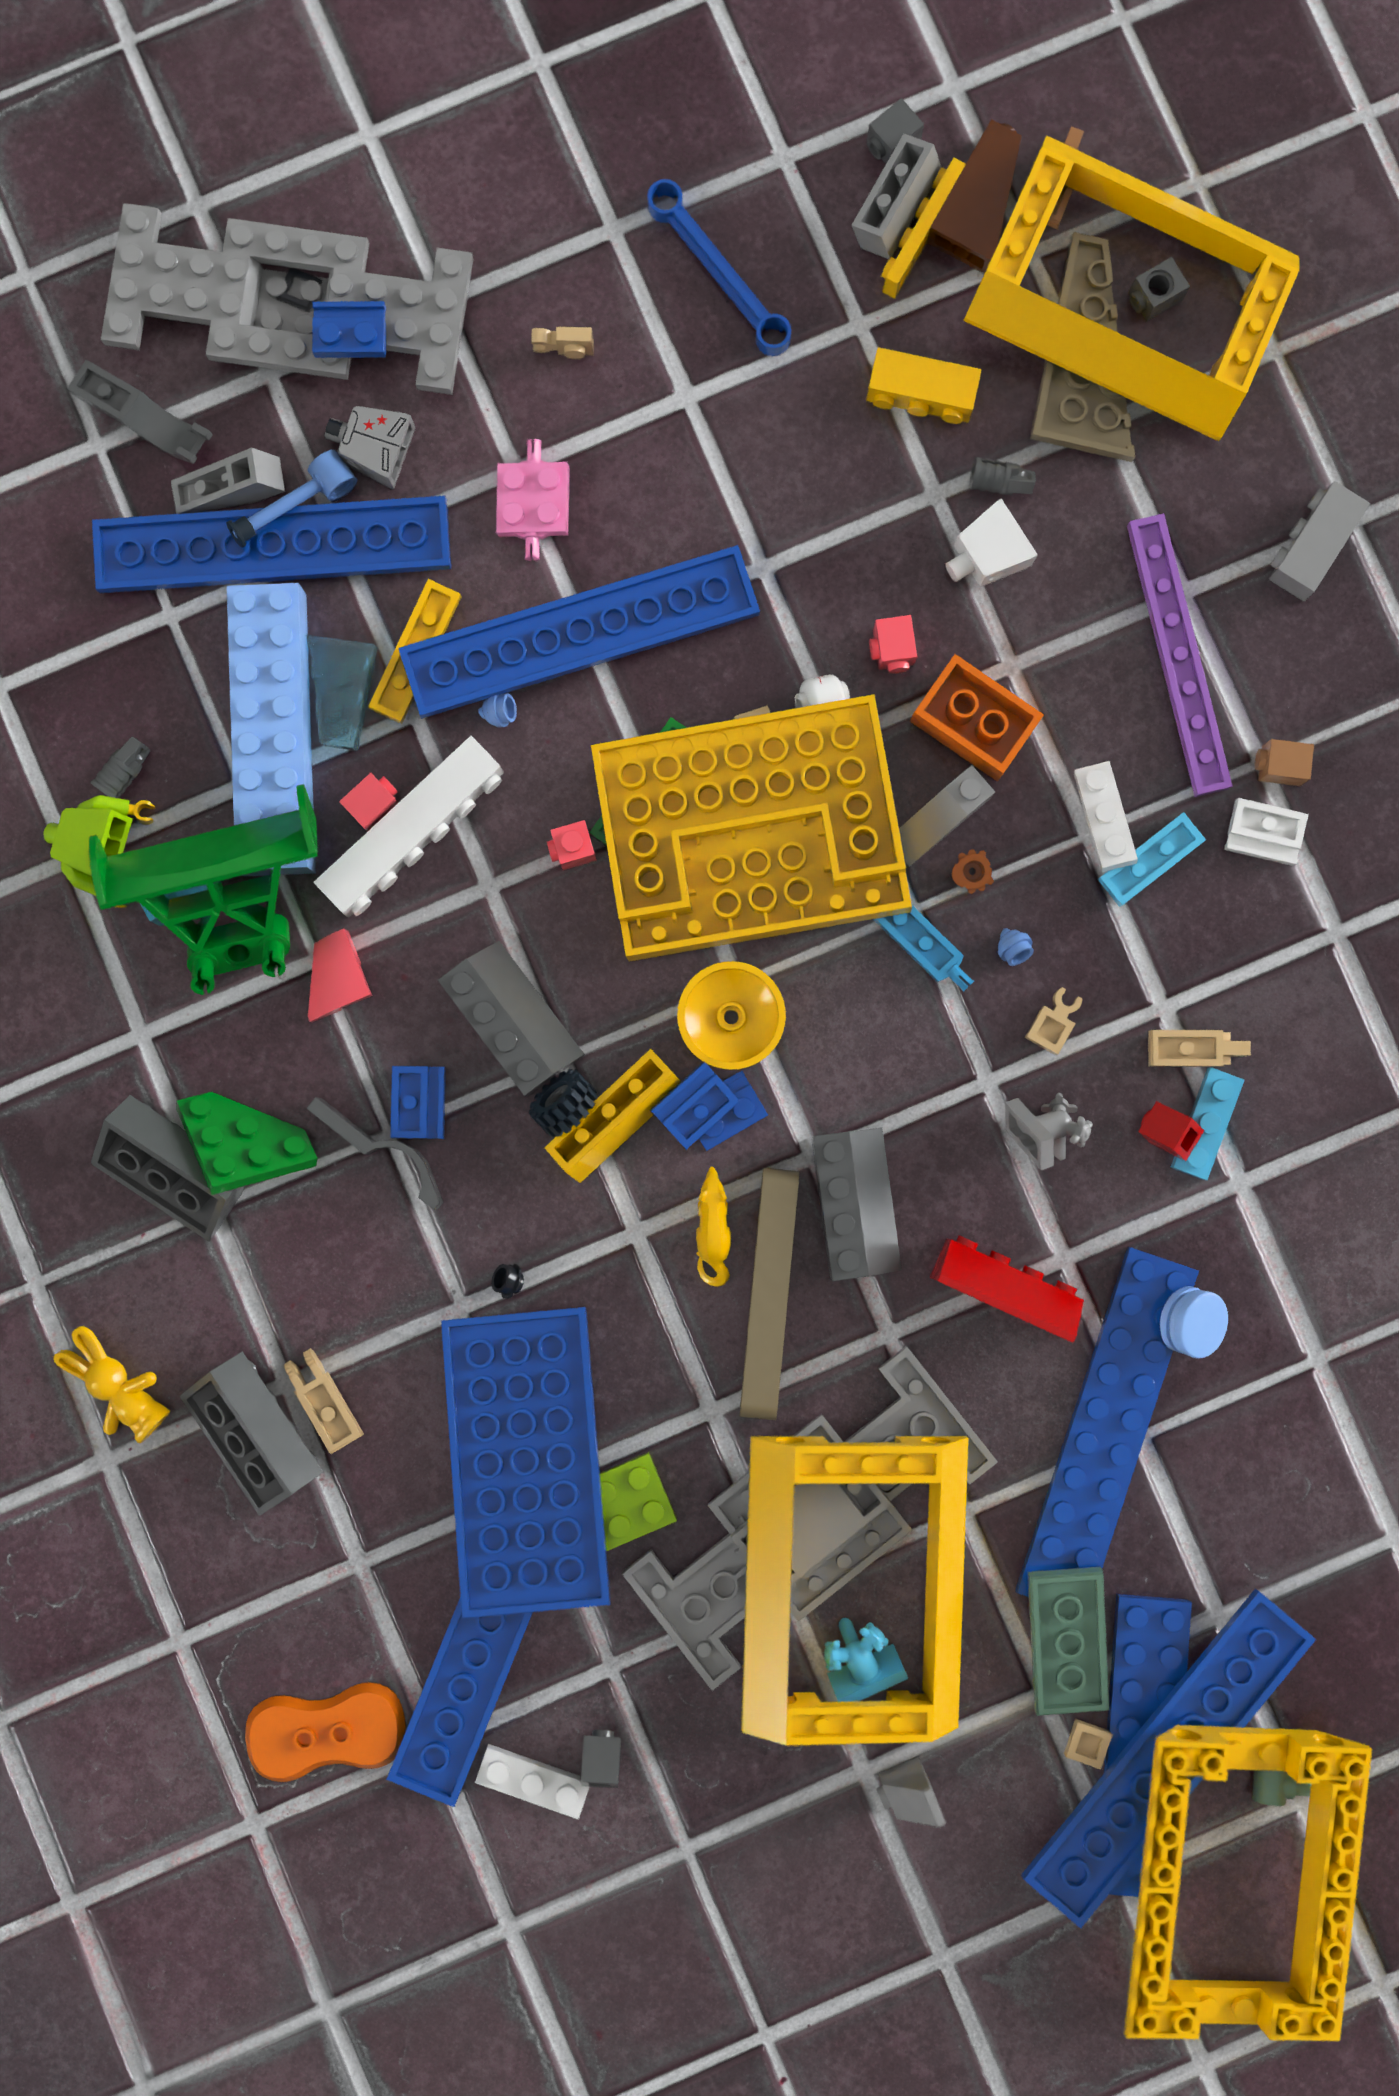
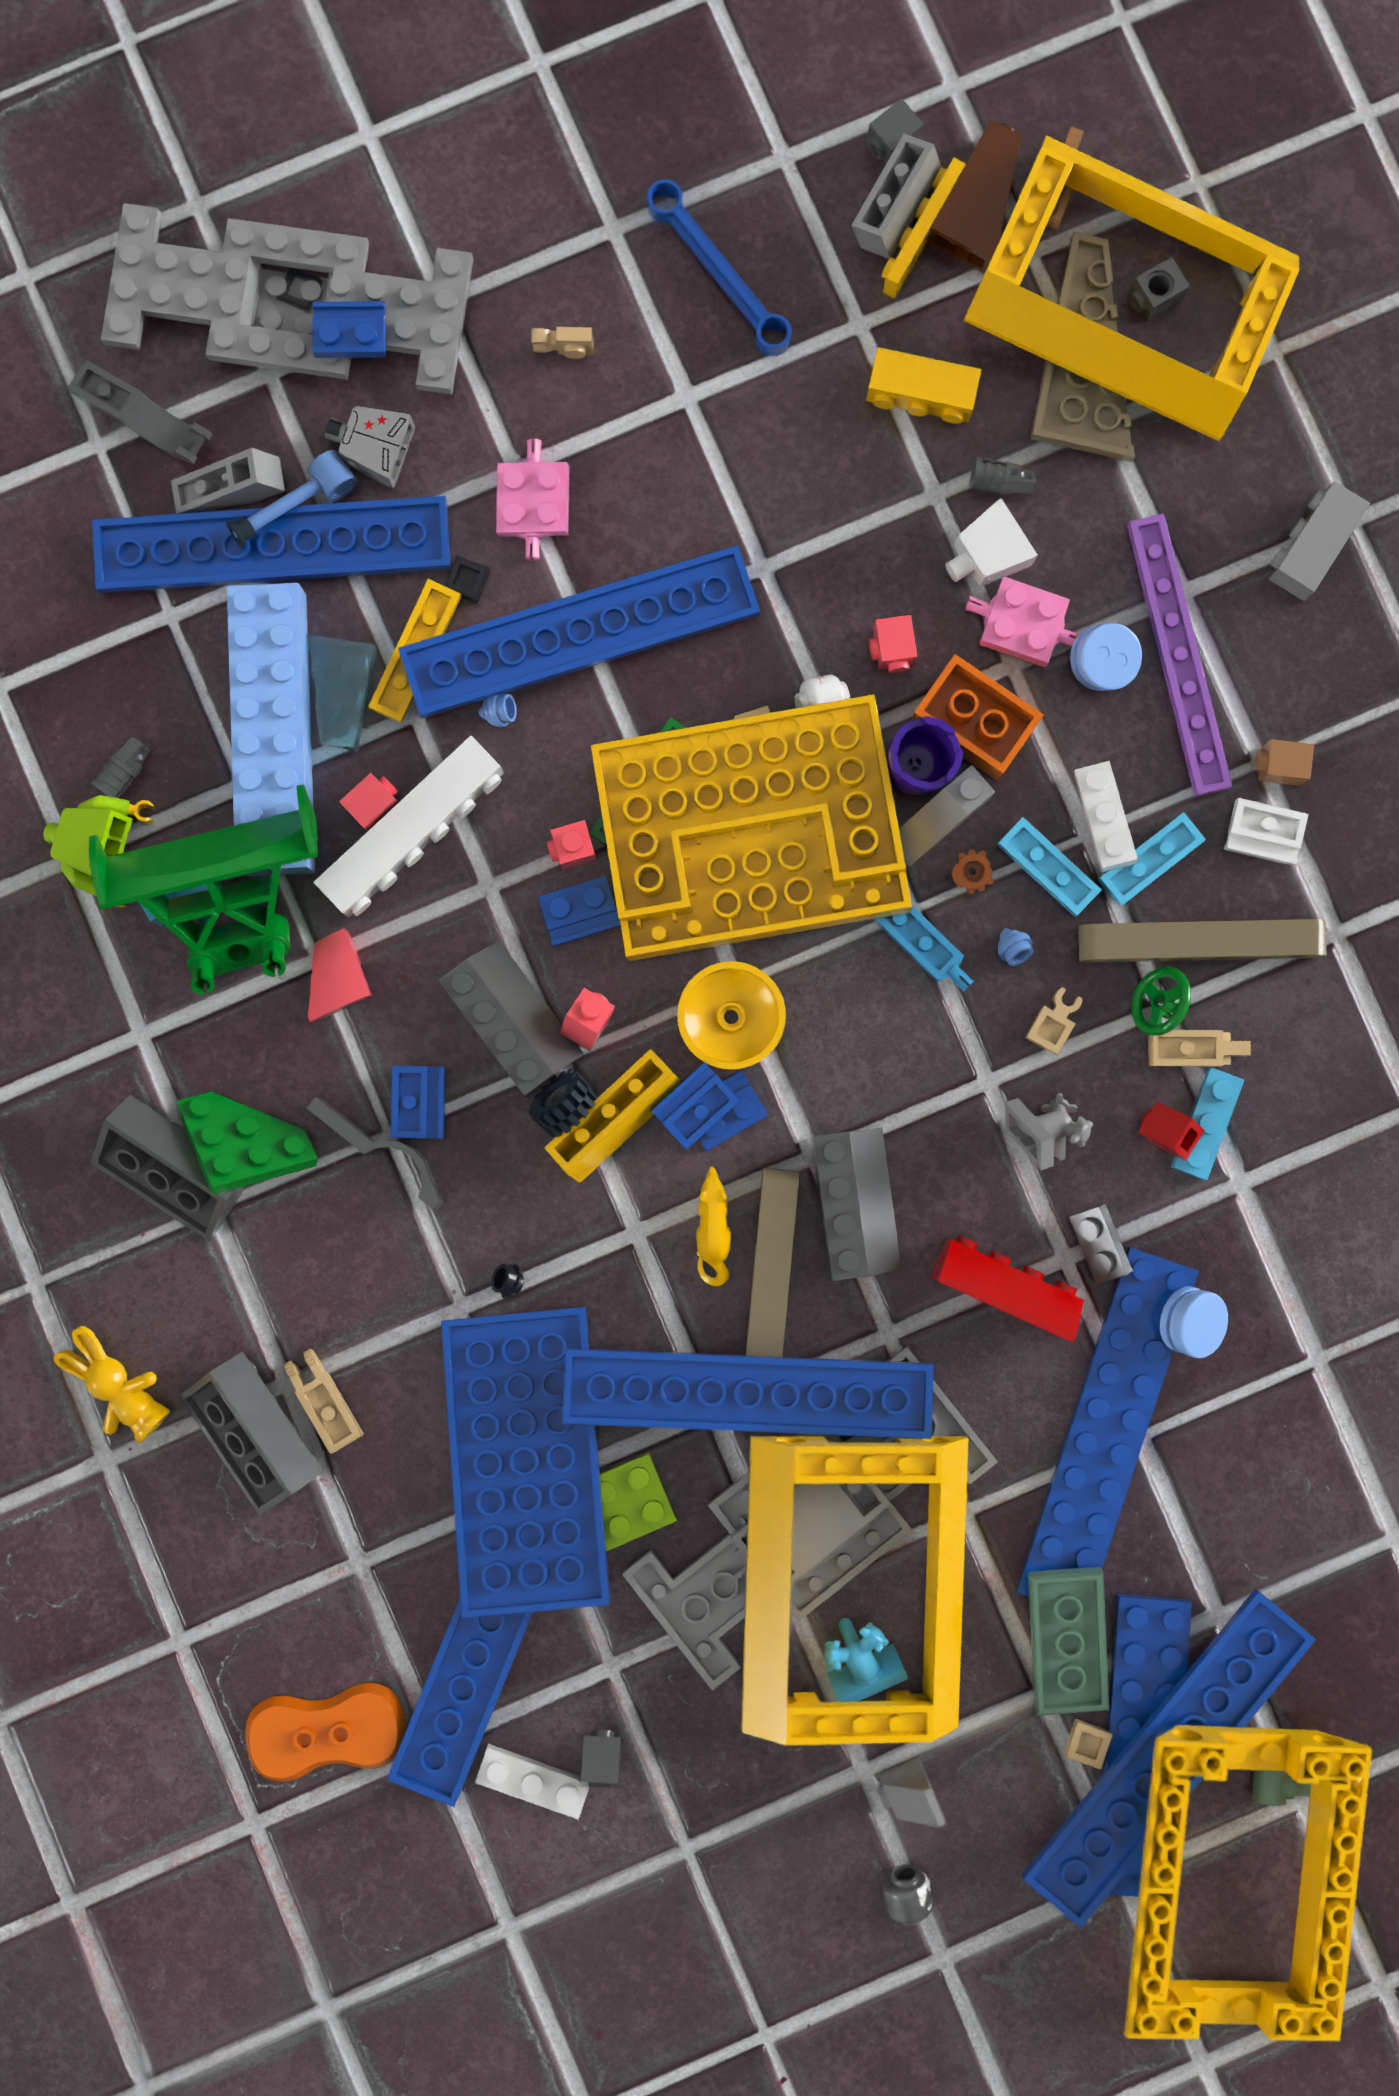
(468, 578): none -> black tile
(579, 911): none -> blue plate
(587, 1018): none -> coral brick
(748, 1393): none -> blue plate
(907, 1895): none -> flat silver head
(929, 744): none -> dark purple cylinder
(1023, 621): none -> bright pink plate
(1049, 867): none -> medium azure plate
(1100, 1244): none -> plate
(1106, 657): none -> light blue head
(1166, 1004): none -> green piece
(1202, 940): none -> dark tan beam

